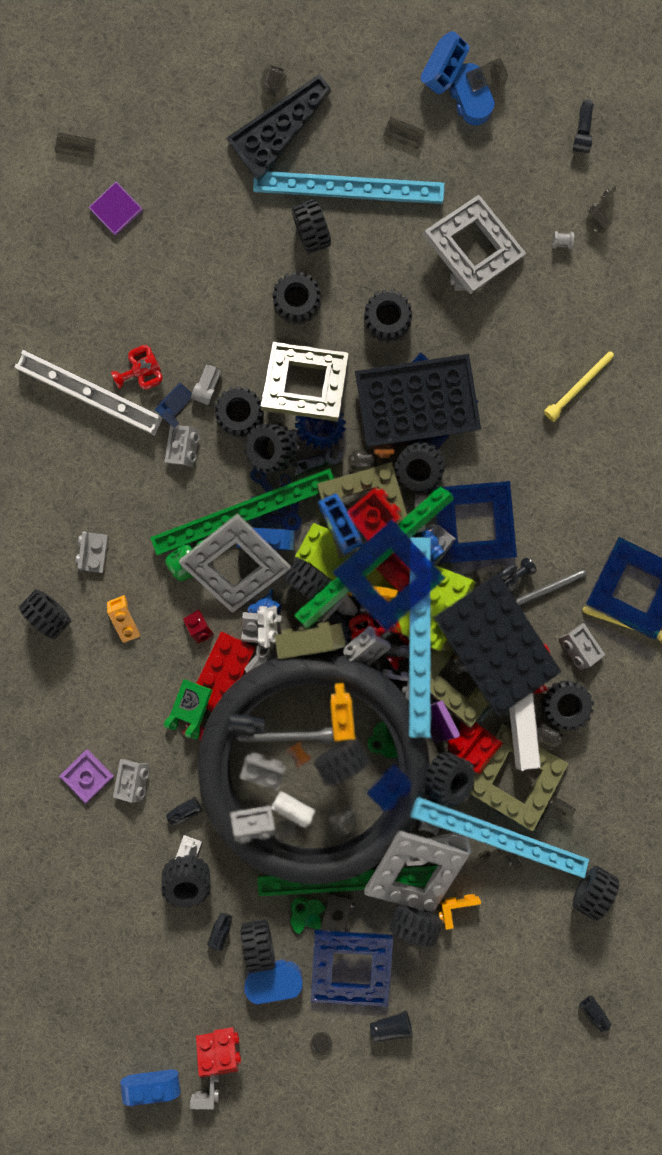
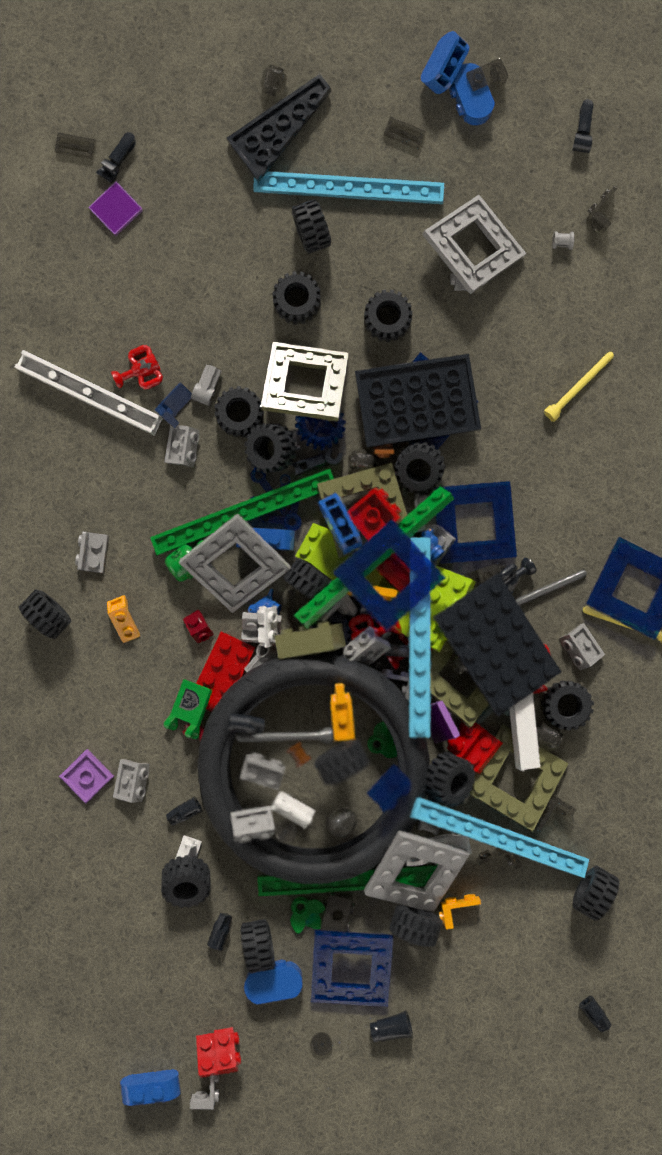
(111, 168): none -> black piece

